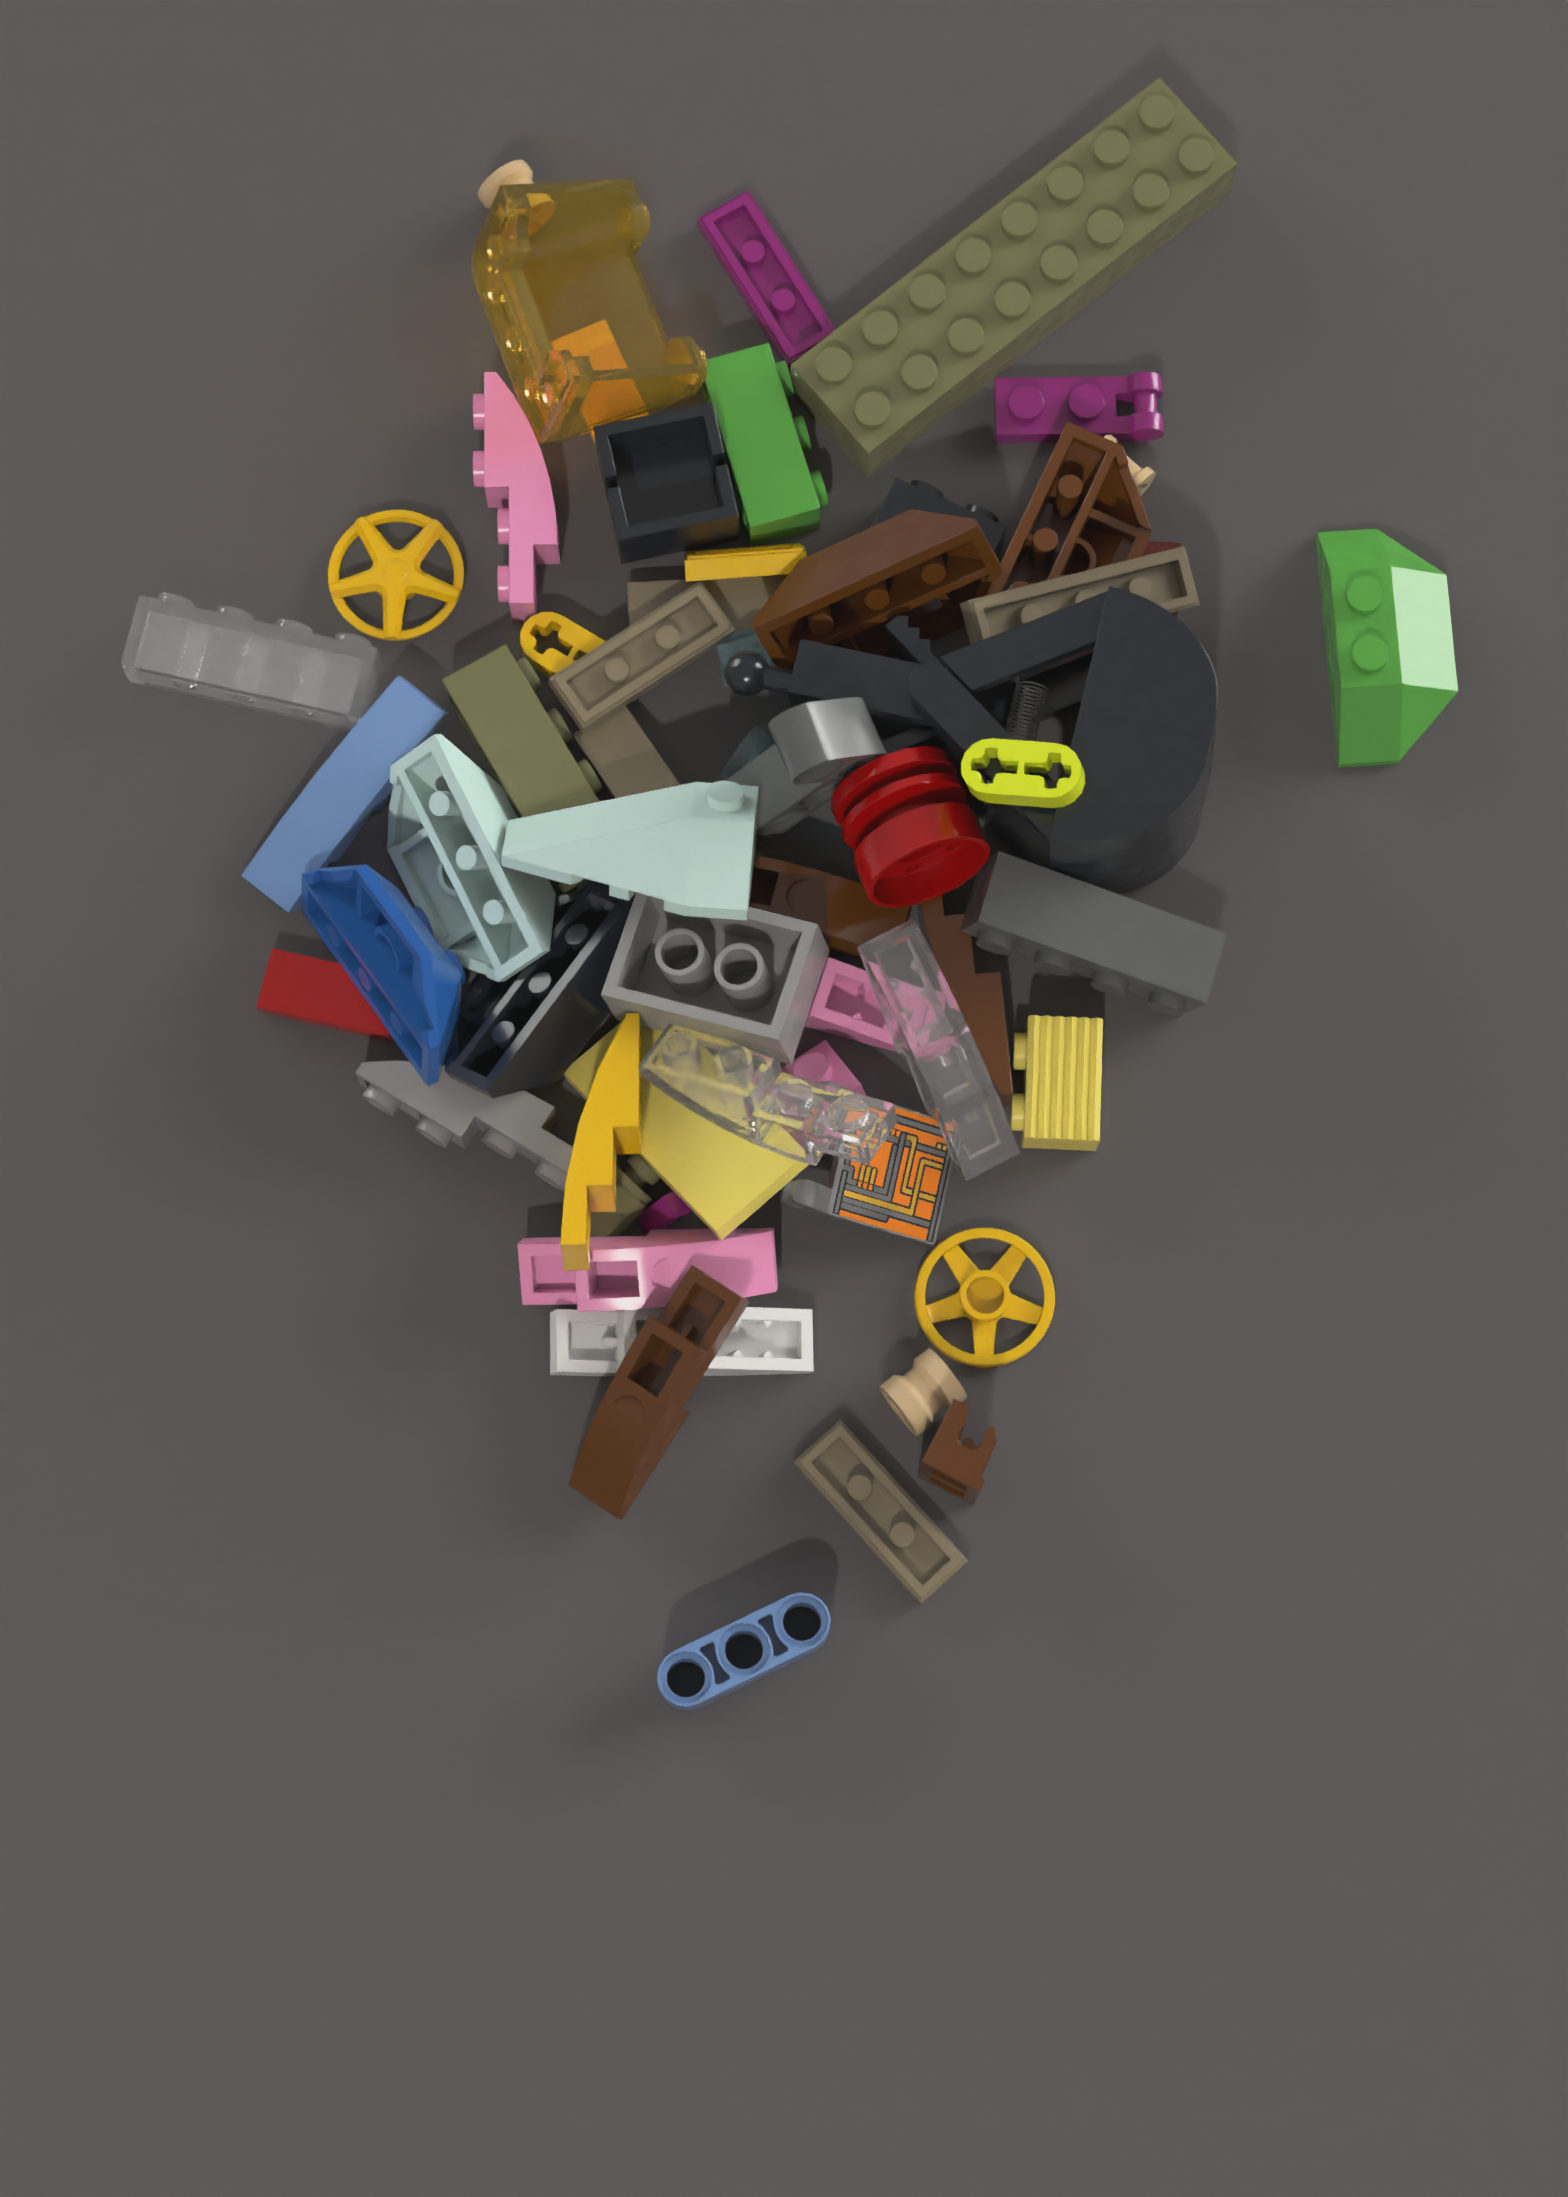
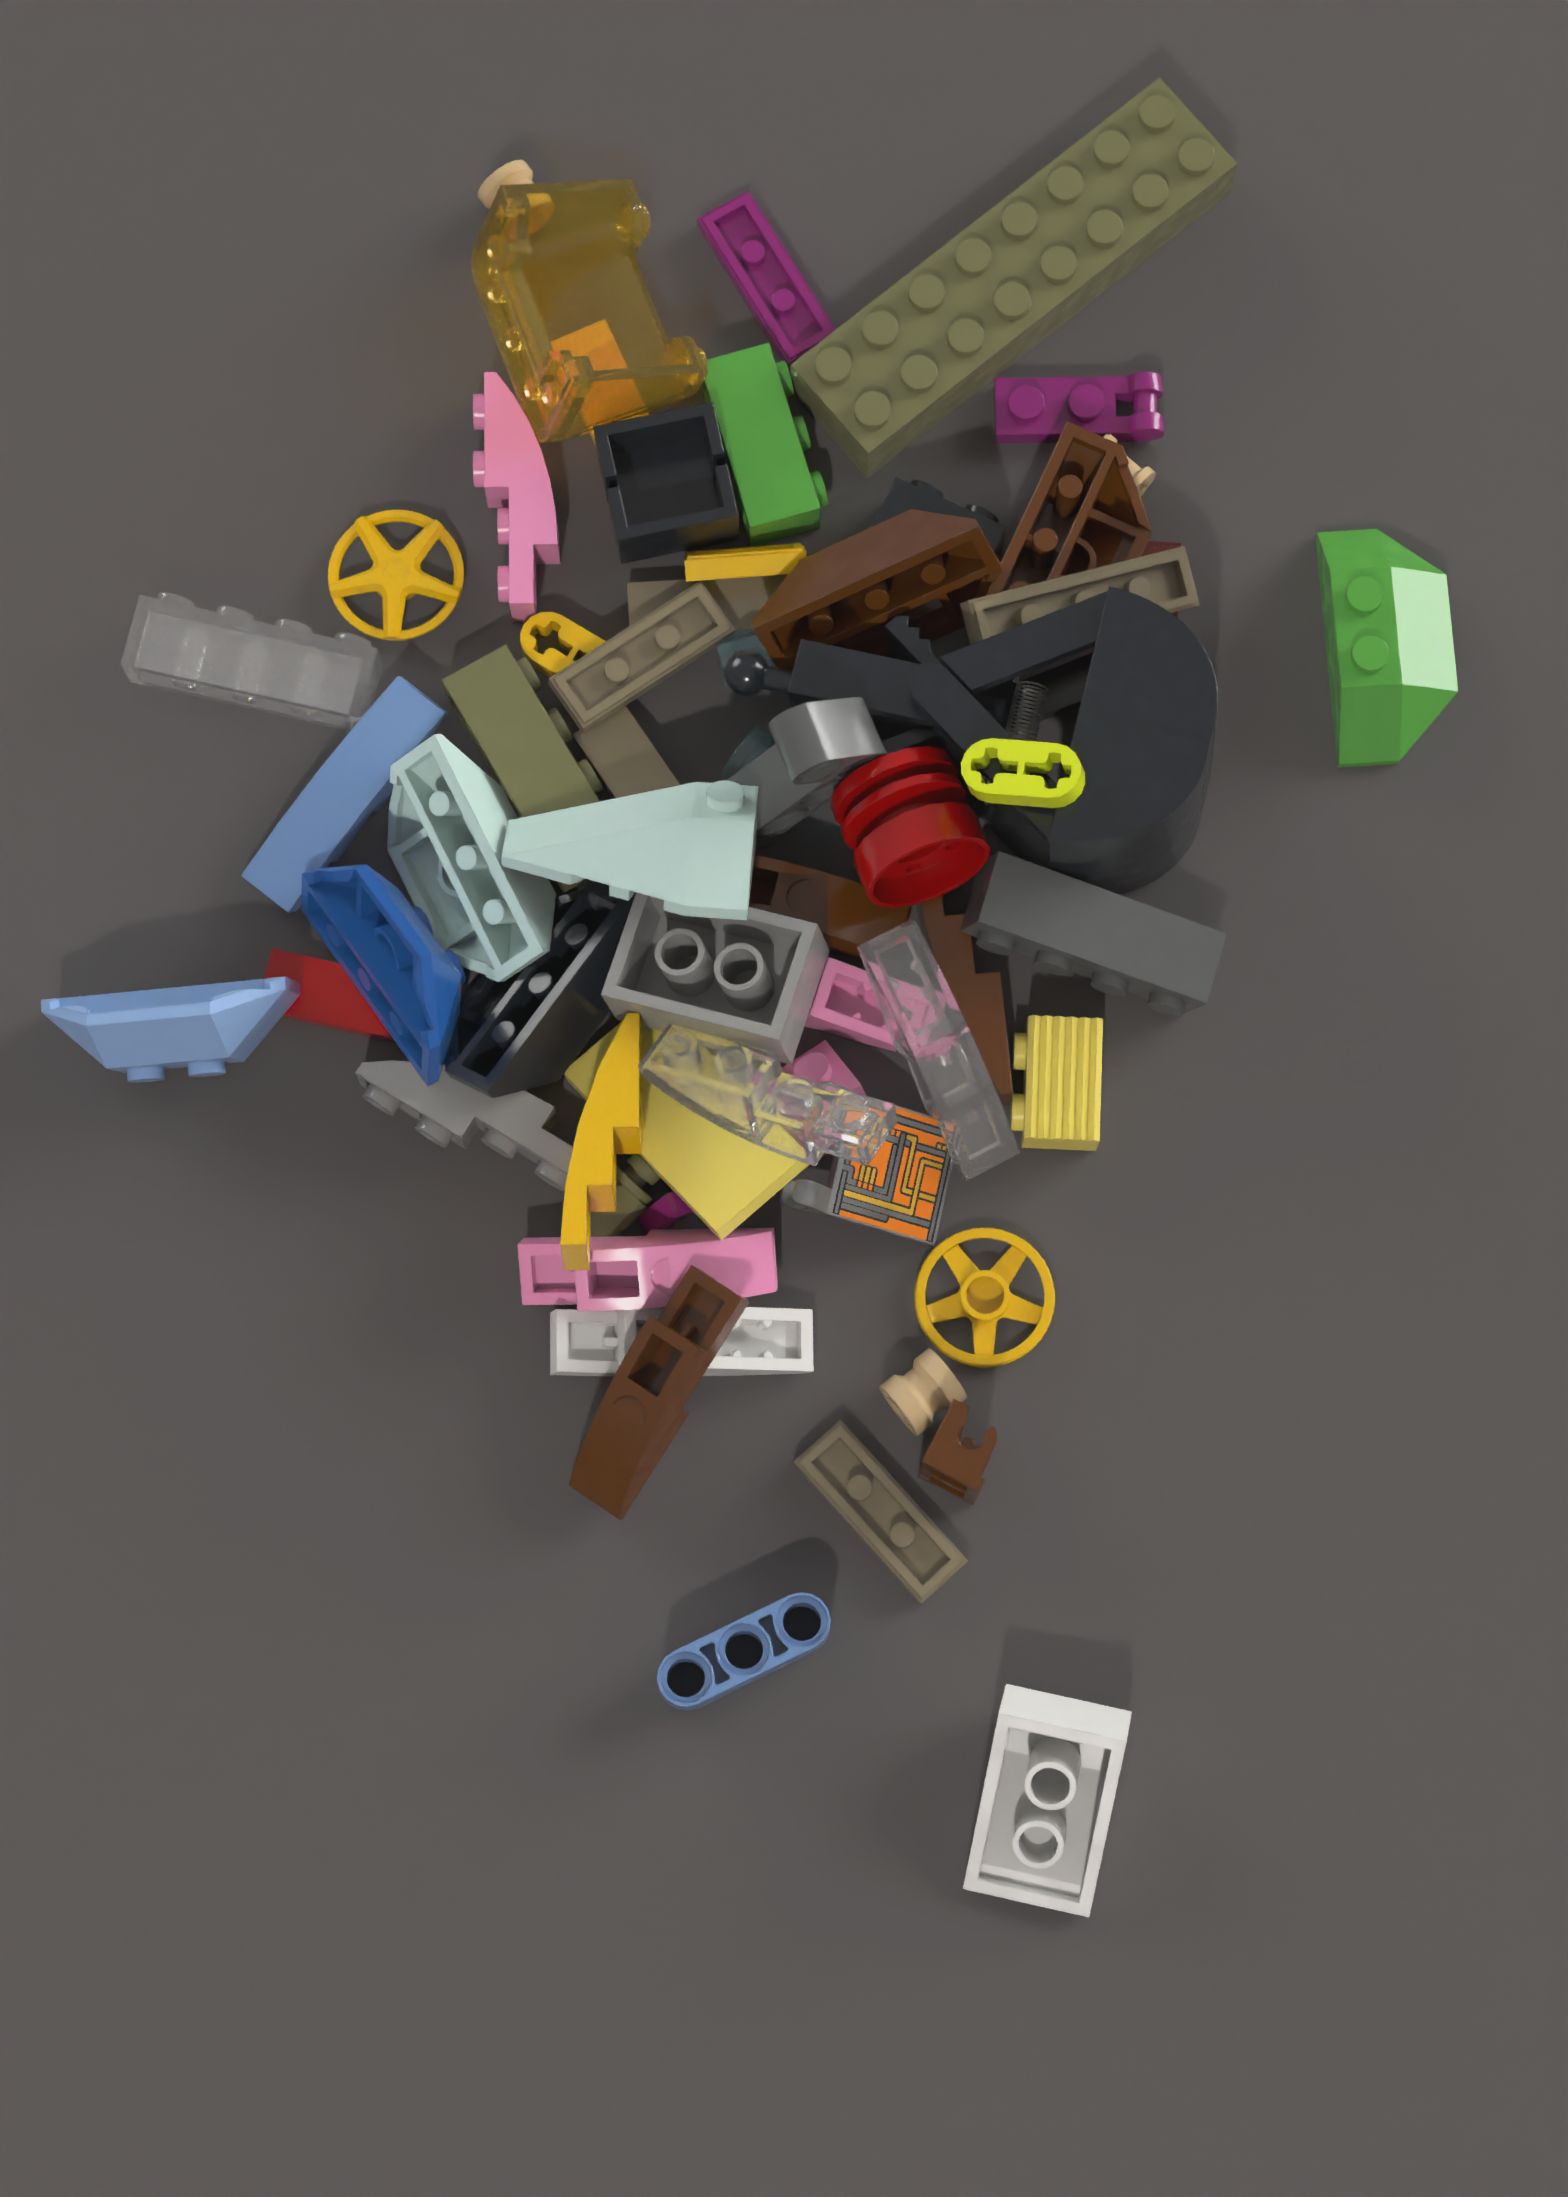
(174, 1026): none -> light blue wedge
(1047, 1800): none -> white slope

